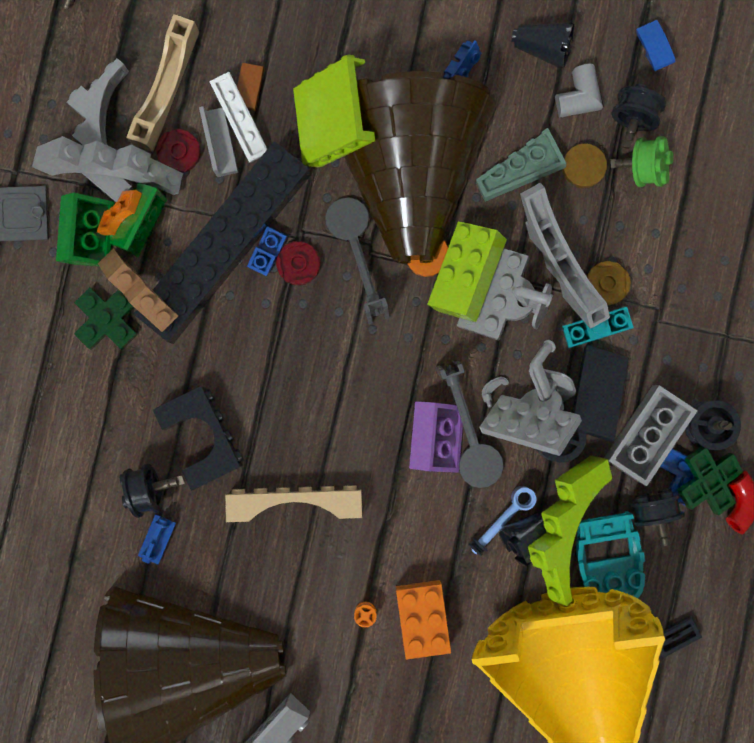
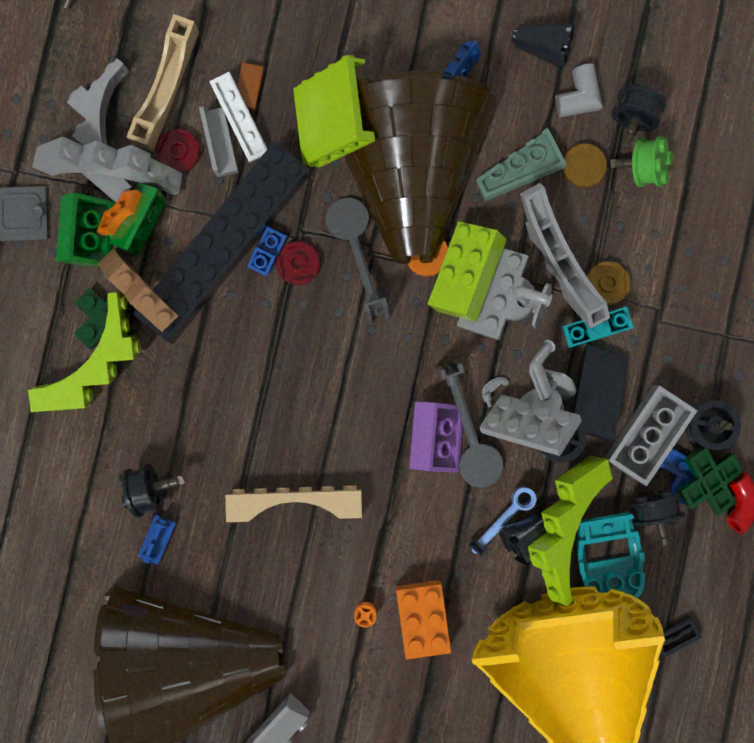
(97, 370): none -> lime arch
(223, 456): black arch -> none
(656, 45): blue slope -> none

